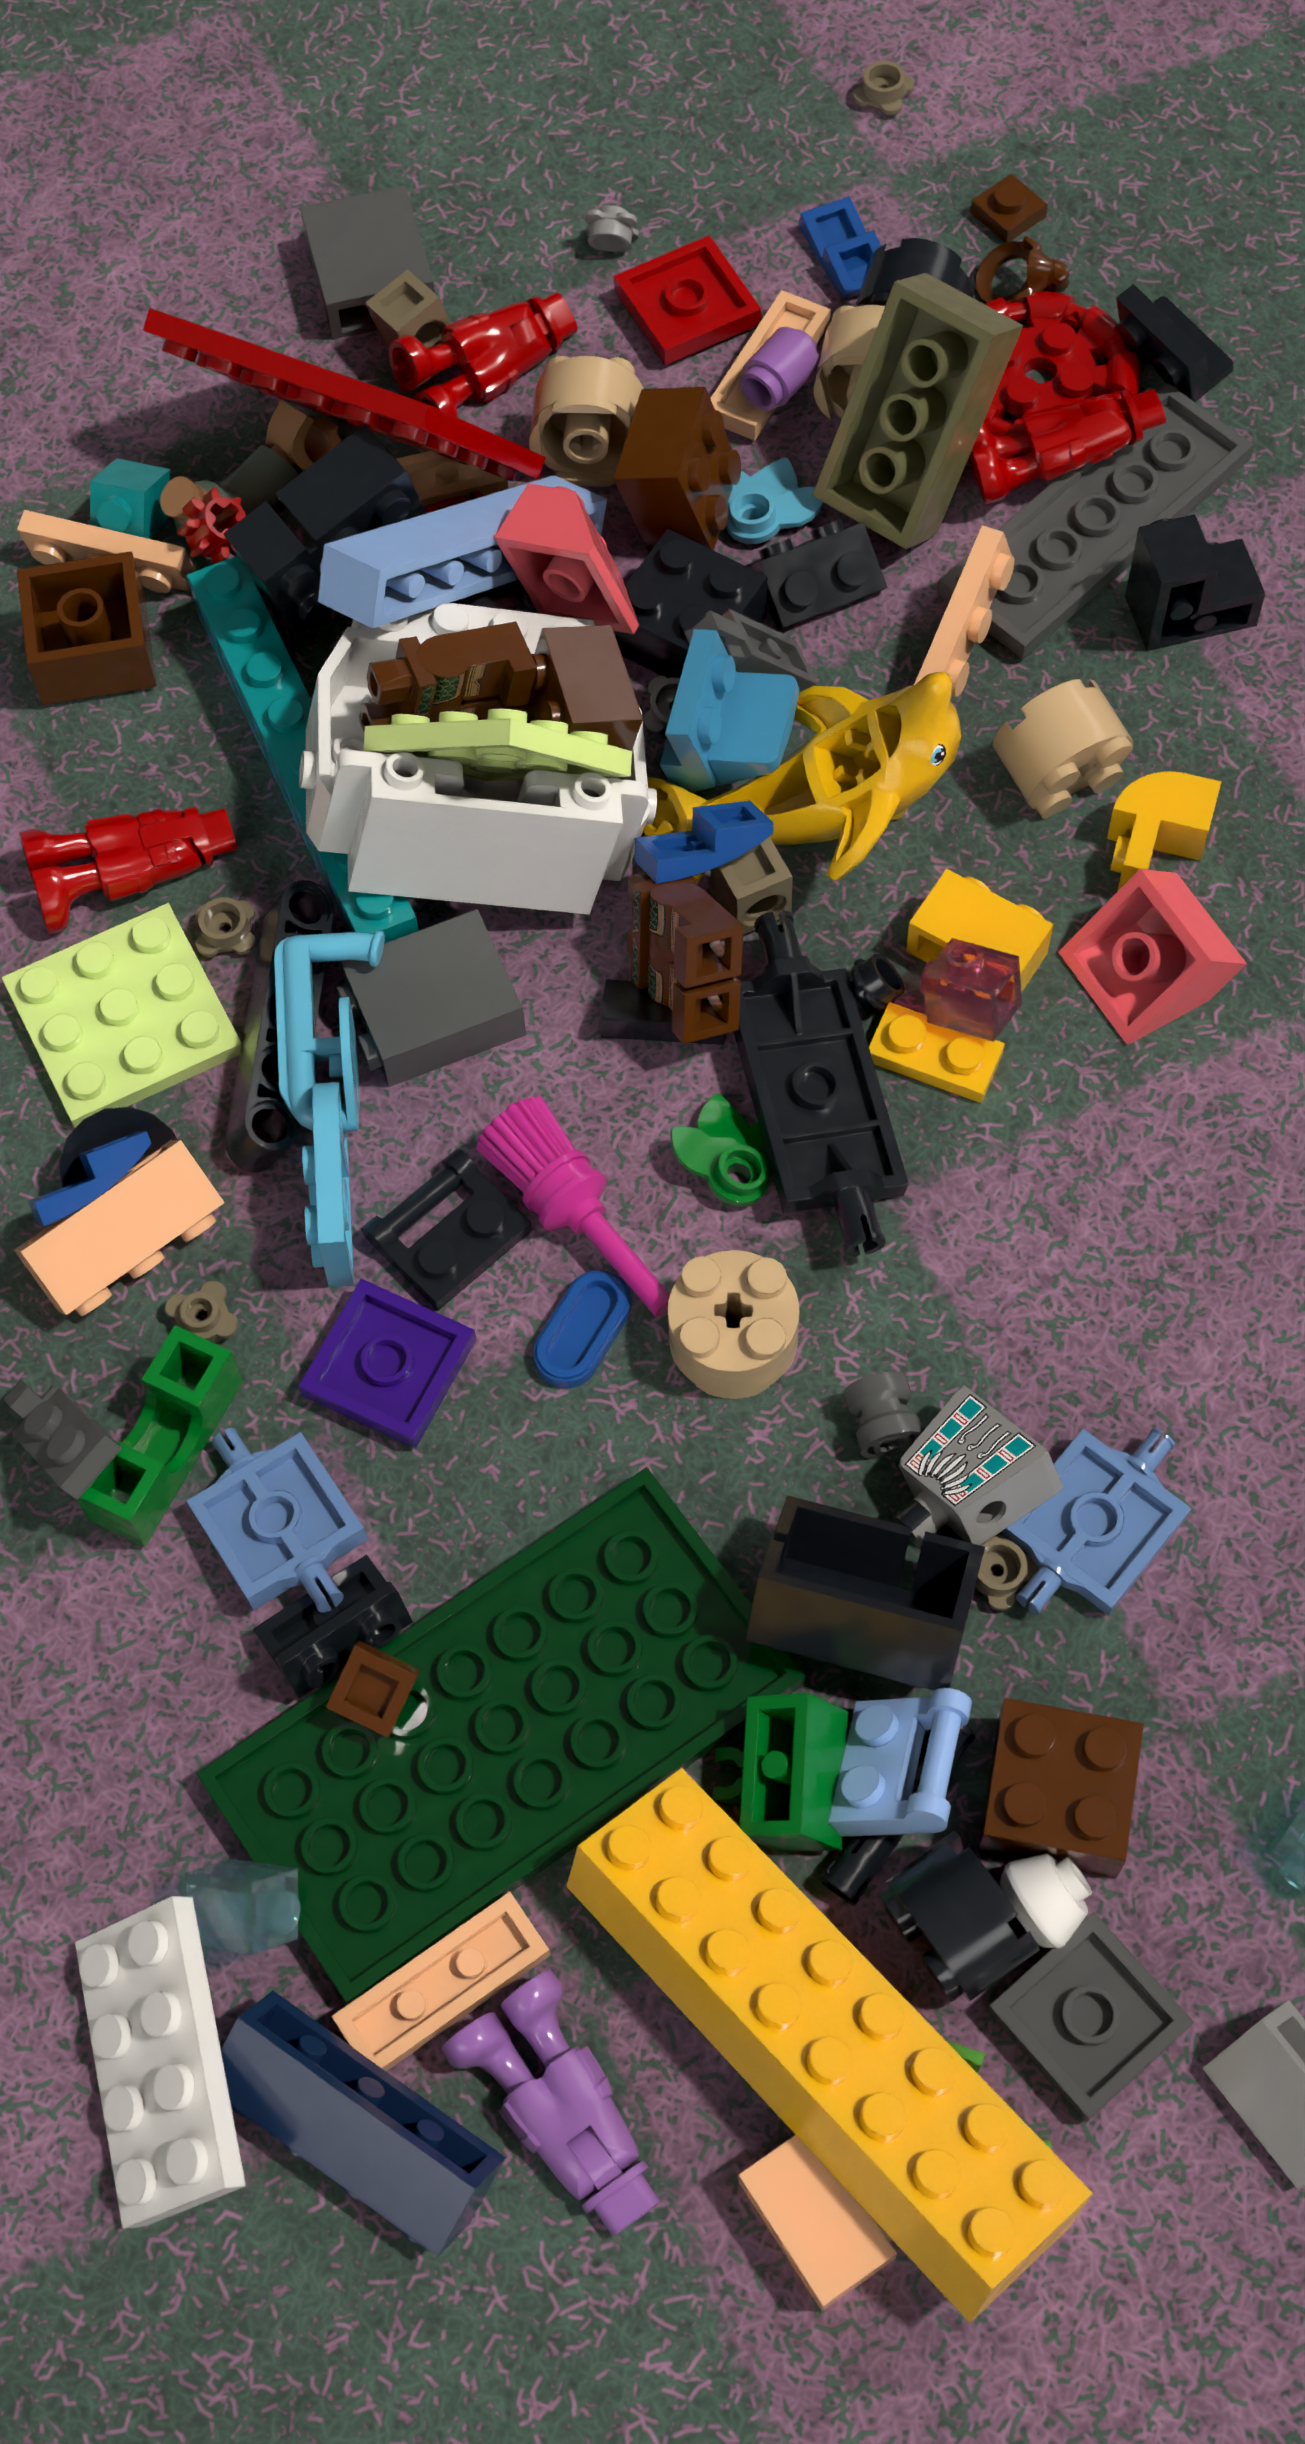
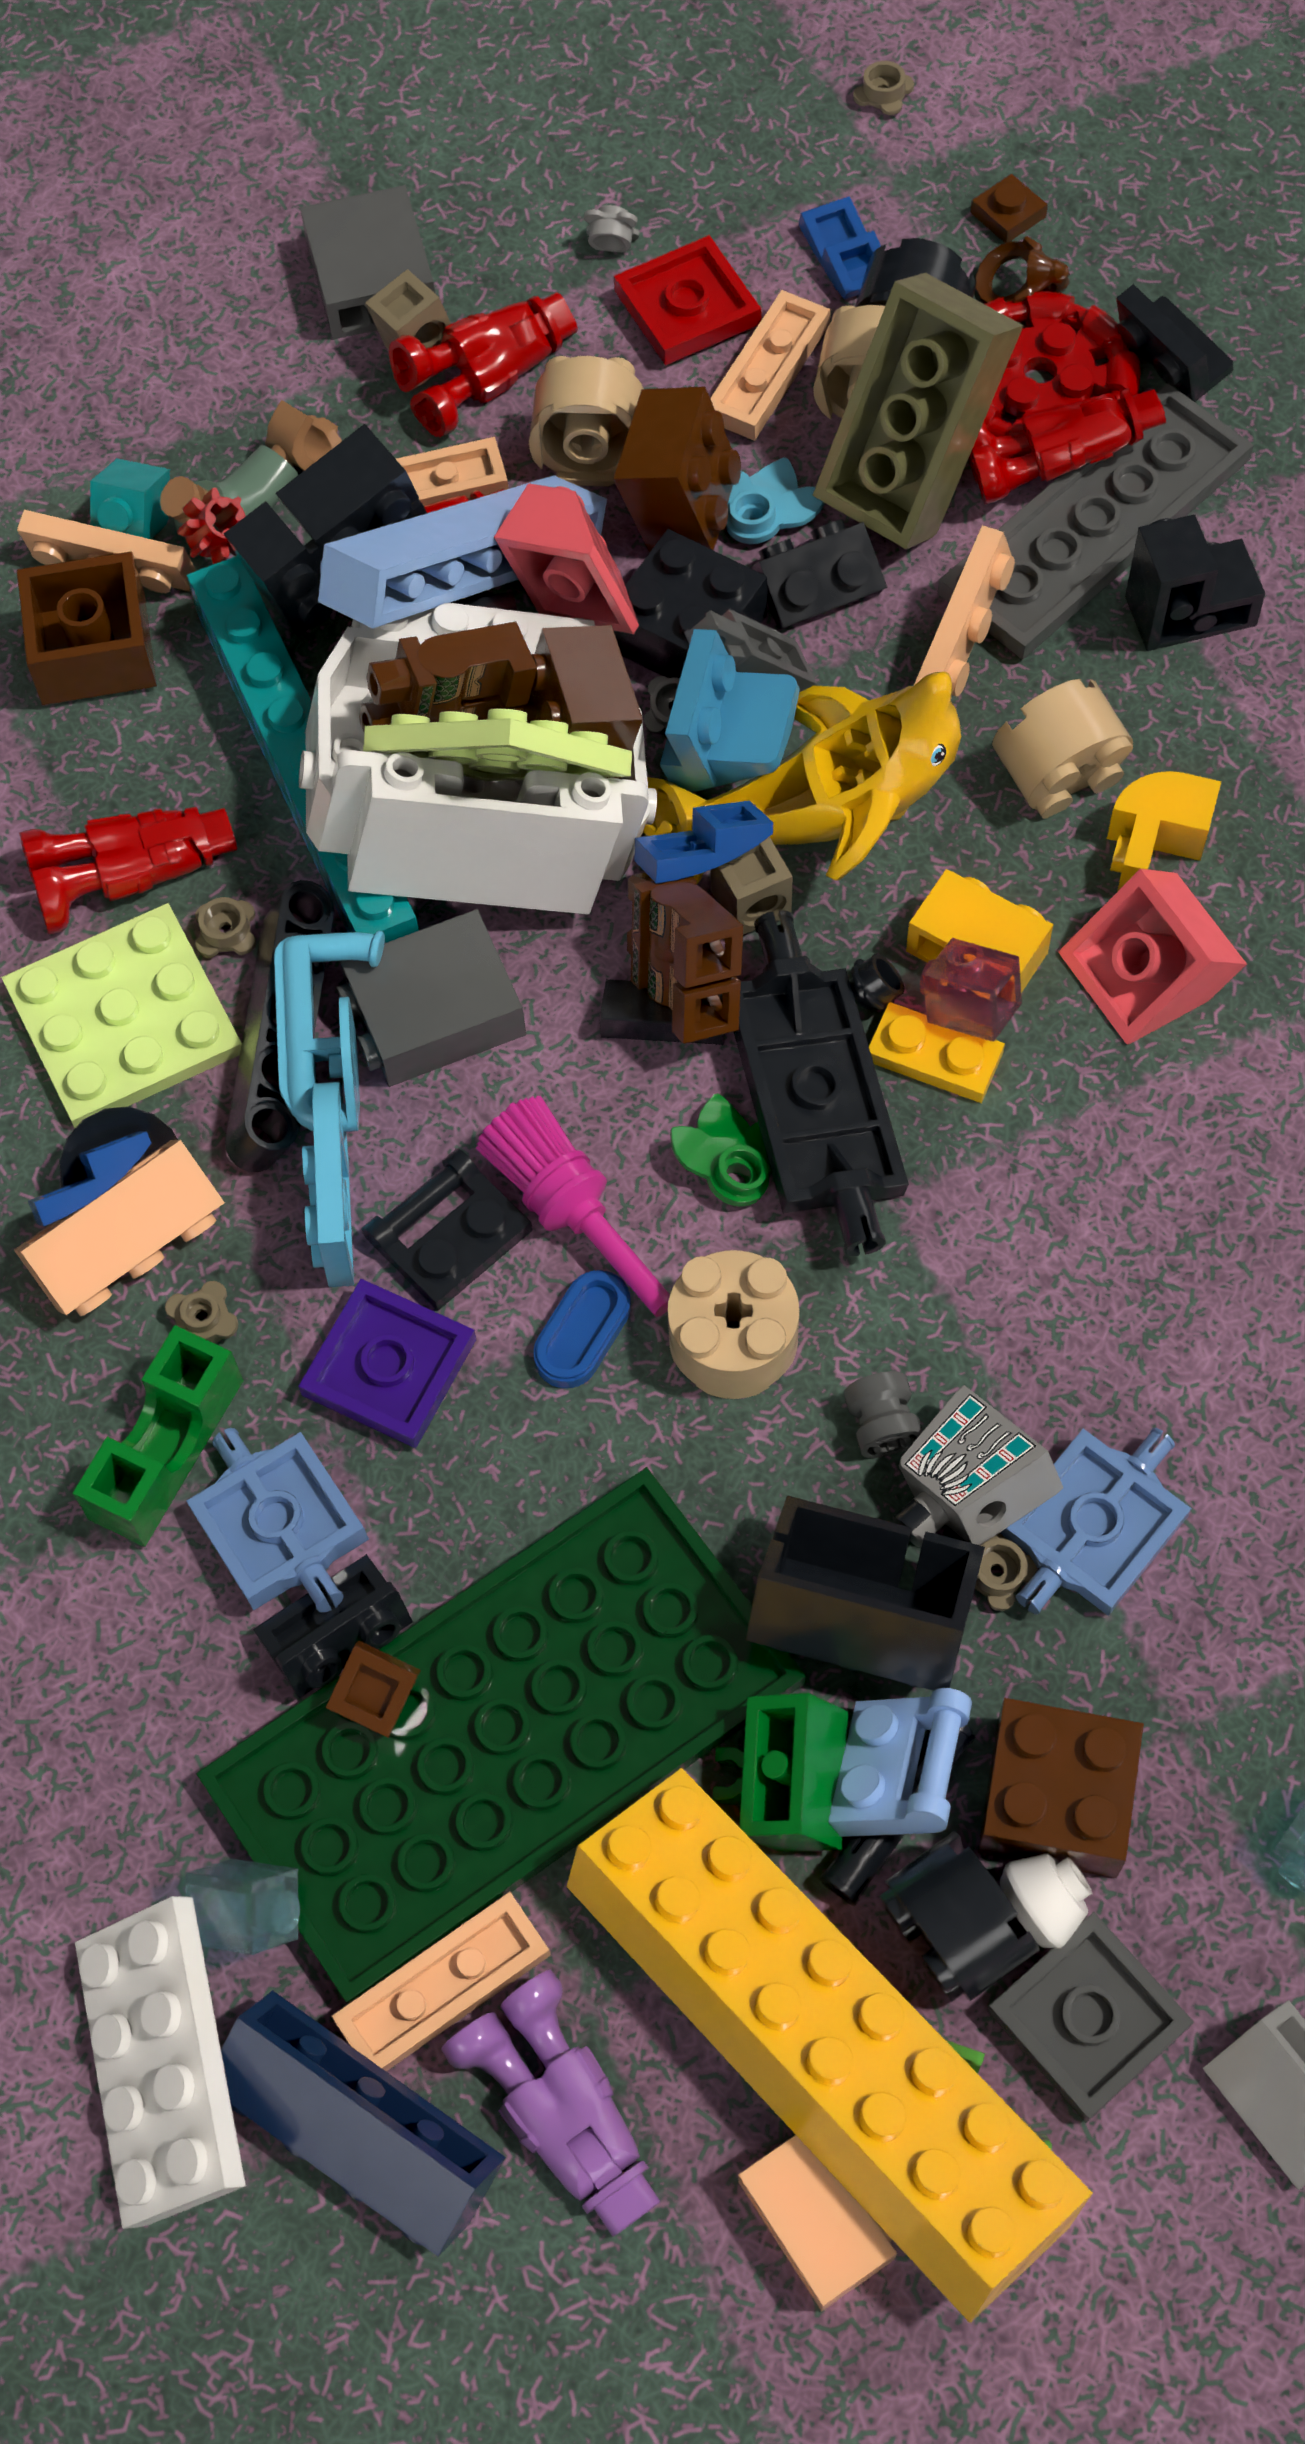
(61, 1437): dark grey hinge -> none
(343, 397): red plate -> none
(779, 368): medium lavender brick -> none

